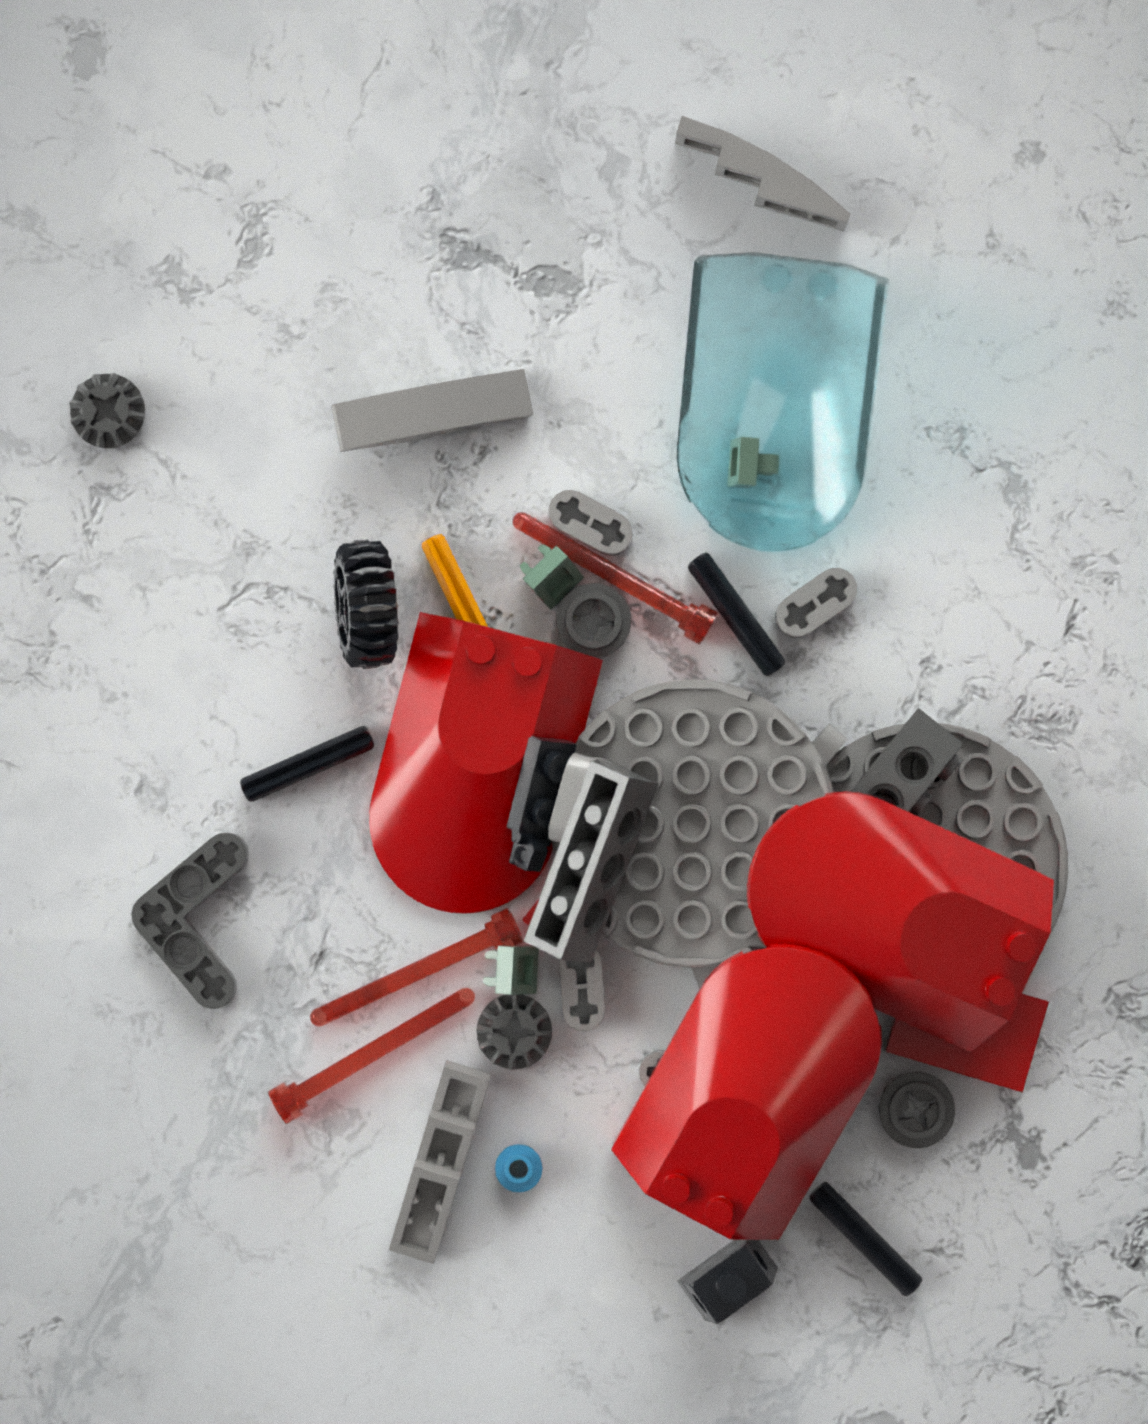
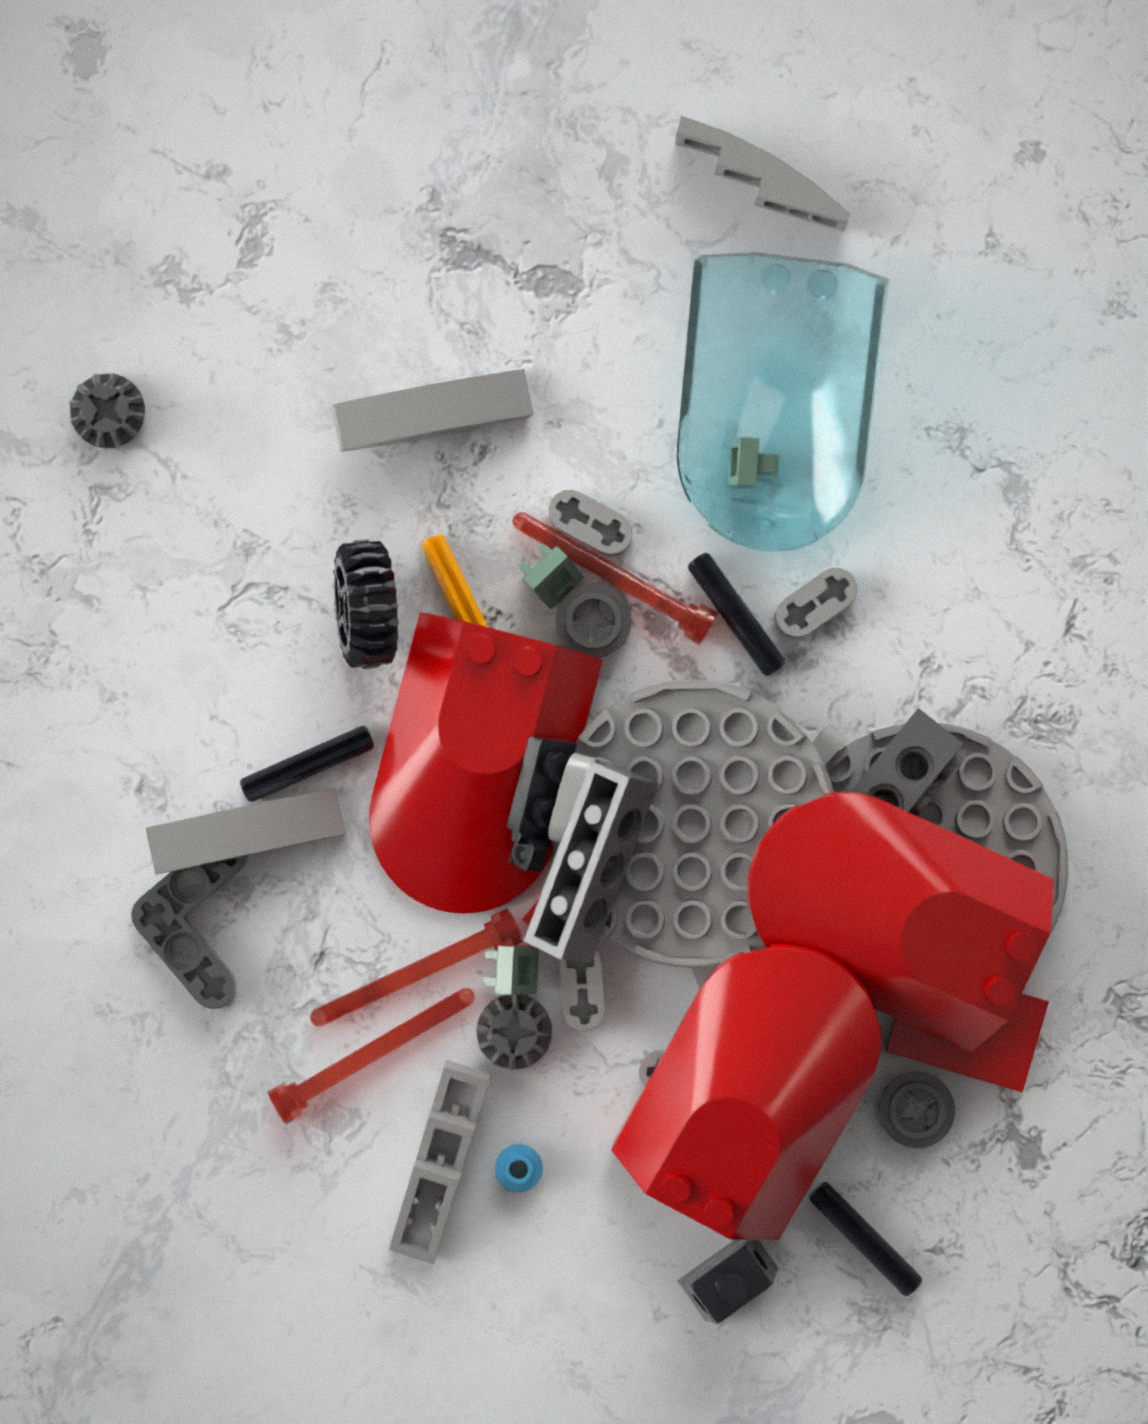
(245, 831): none -> light grey slope

